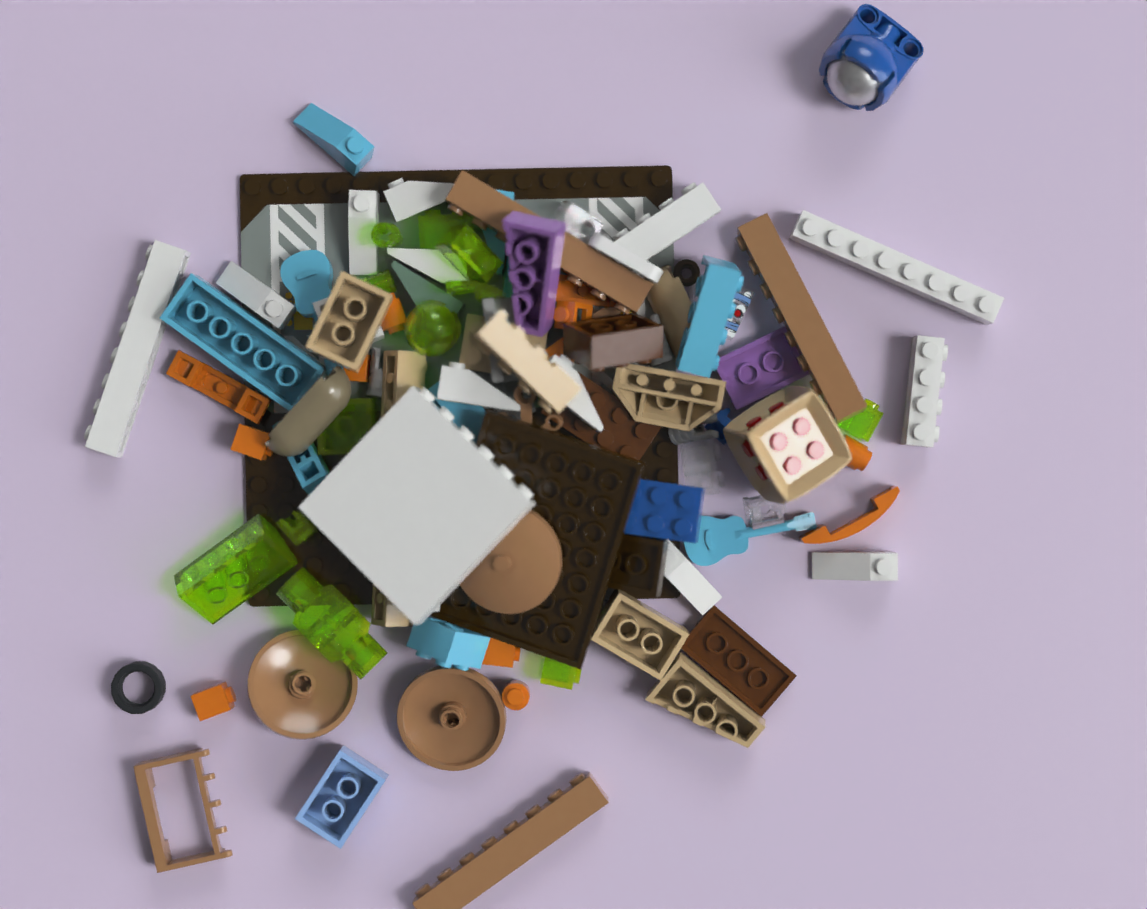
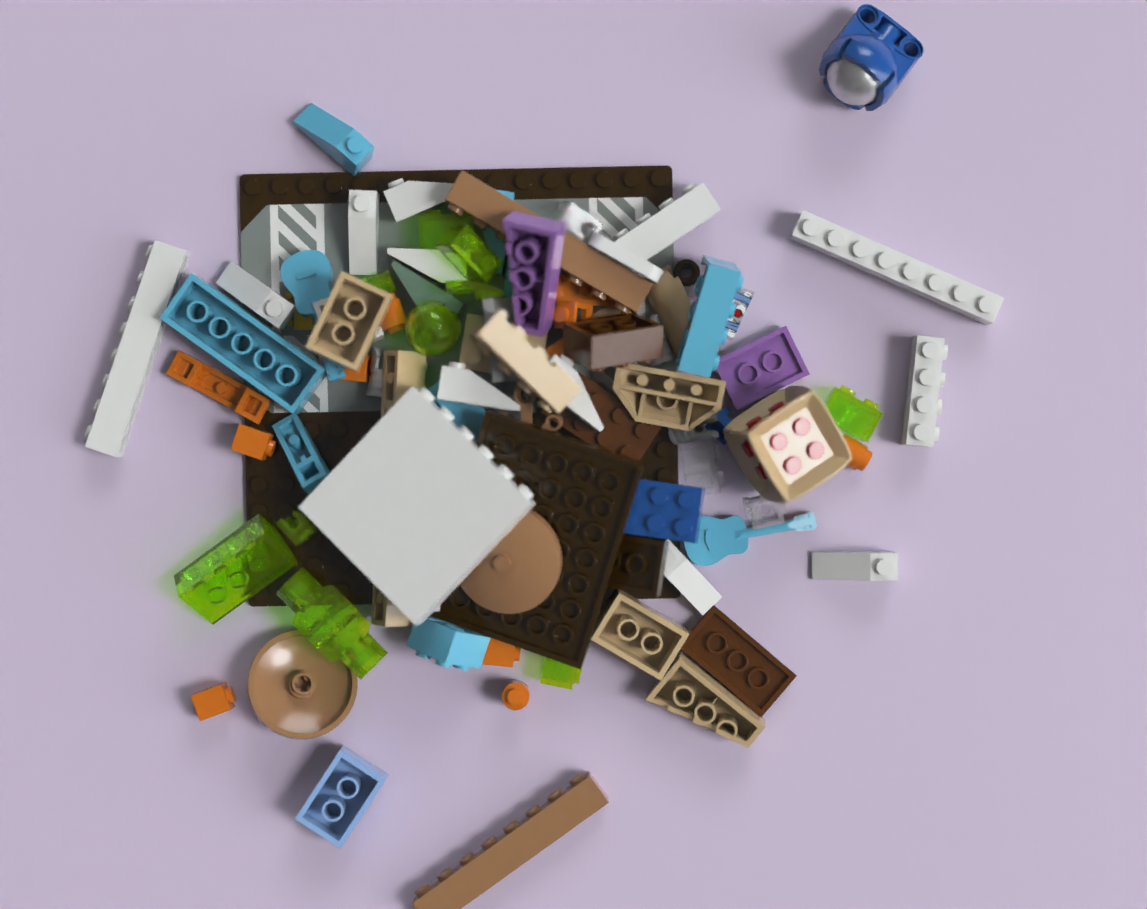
(138, 708): black tyre -> none
(159, 845): medium nougat hinge -> none
(311, 414): dark tan brick -> none
(348, 427): clear neon green brick -> none
(384, 228): clear neon green hinge -> none
(451, 718): medium nougat dish -> none
(800, 317): medium nougat brick -> none
(881, 504): orange slope -> none

